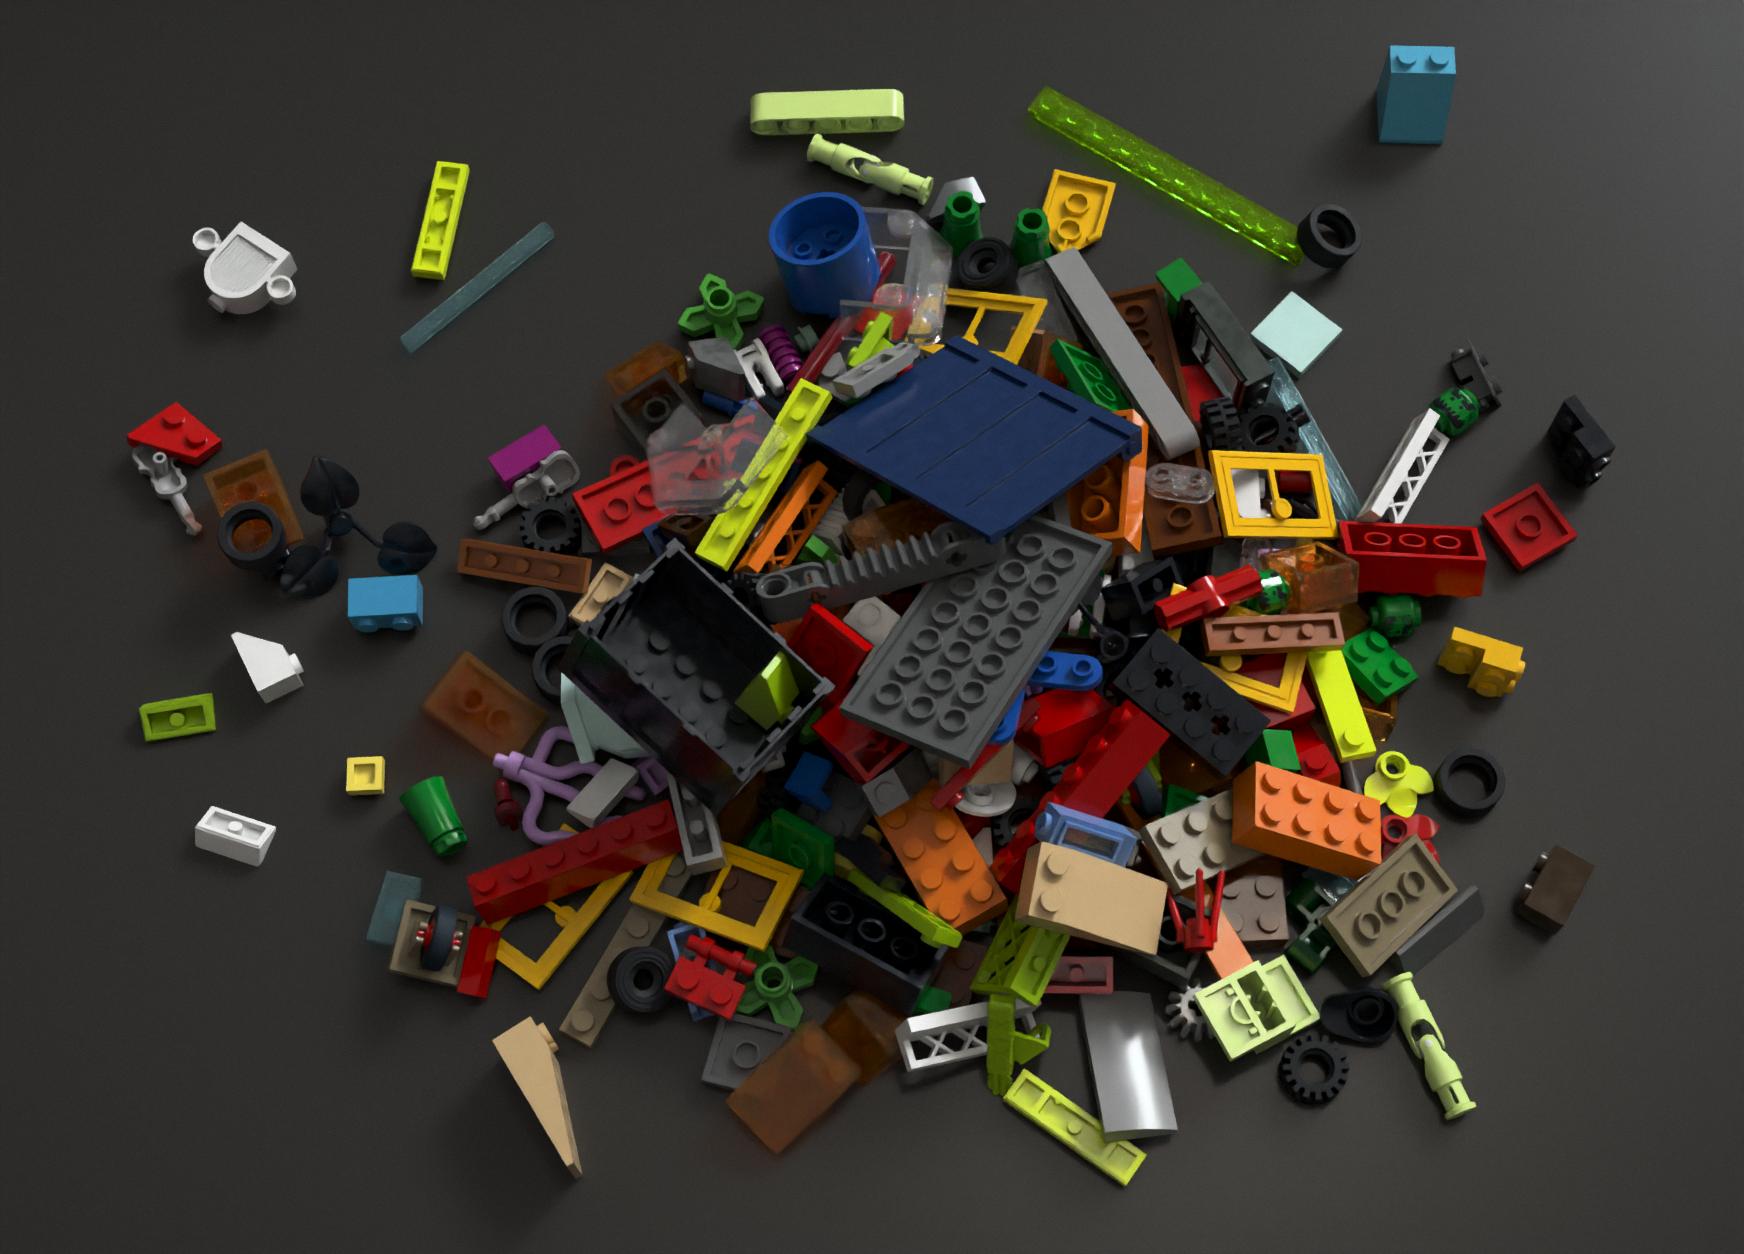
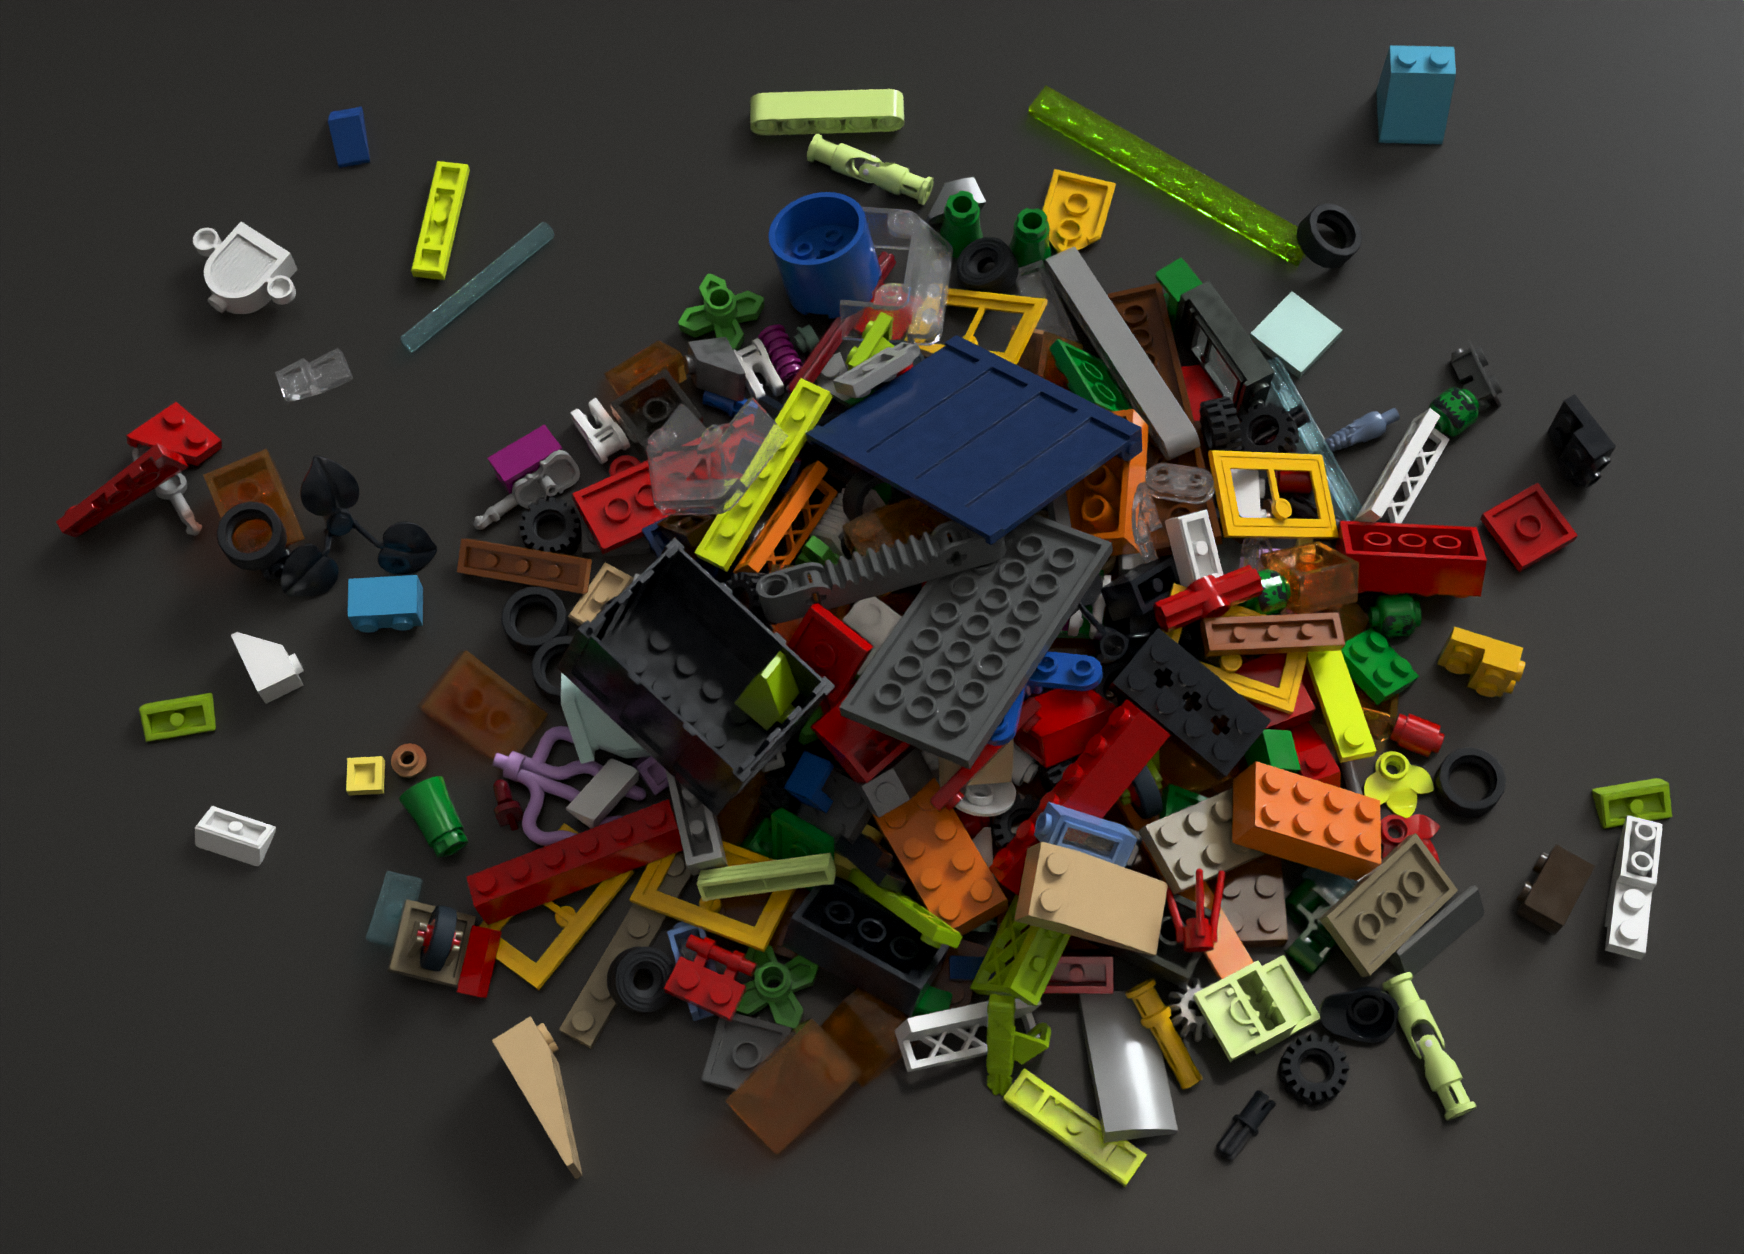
(127, 486): none -> red wing
(311, 378): none -> clear slope
(349, 137): none -> blue slope
(414, 768): none -> medium nougat plate
(604, 440): none -> white piece
(766, 876): none -> yellowish green piece
(964, 967): none -> dark blue piece
(1145, 520): none -> clear slope
(1157, 1018): none -> yellow pin
(1193, 547): none -> white slope
(1245, 1125): none -> black axle
(1363, 429): none -> sand blue piece
(1417, 735): none -> red brick
(1632, 887): none -> white slope
(1639, 799): none -> lime slope

